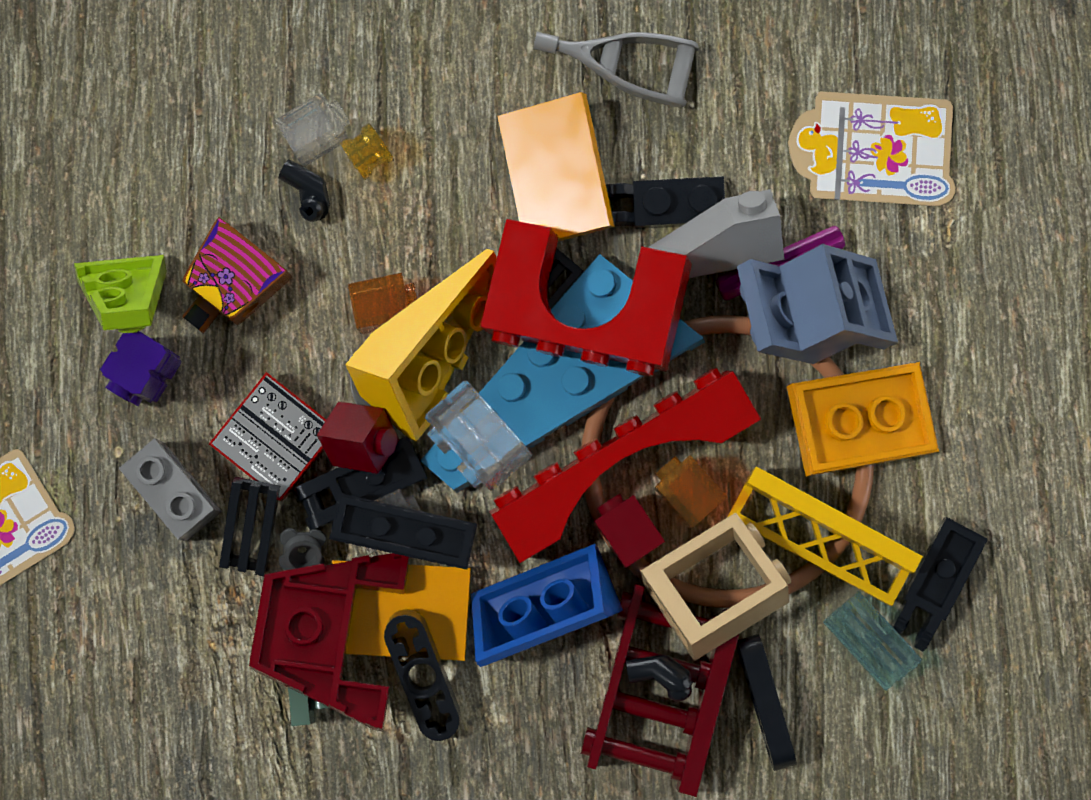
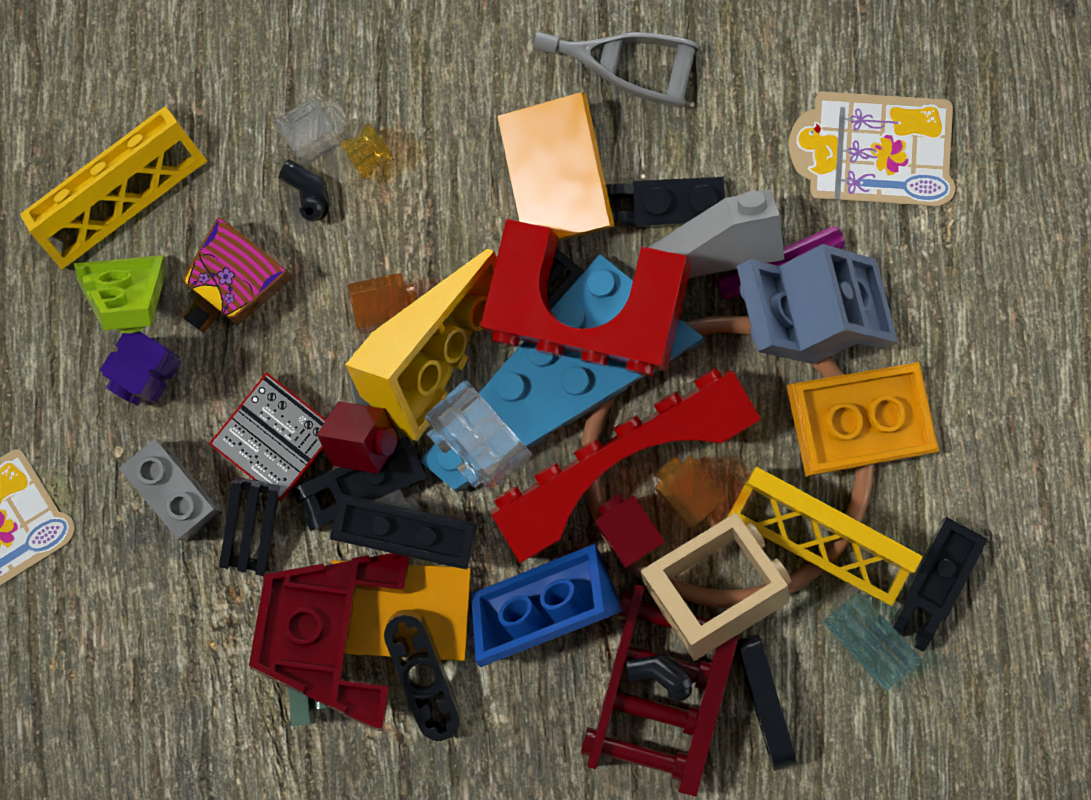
(101, 177): none -> yellow fence
(293, 541): dark grey plate -> none

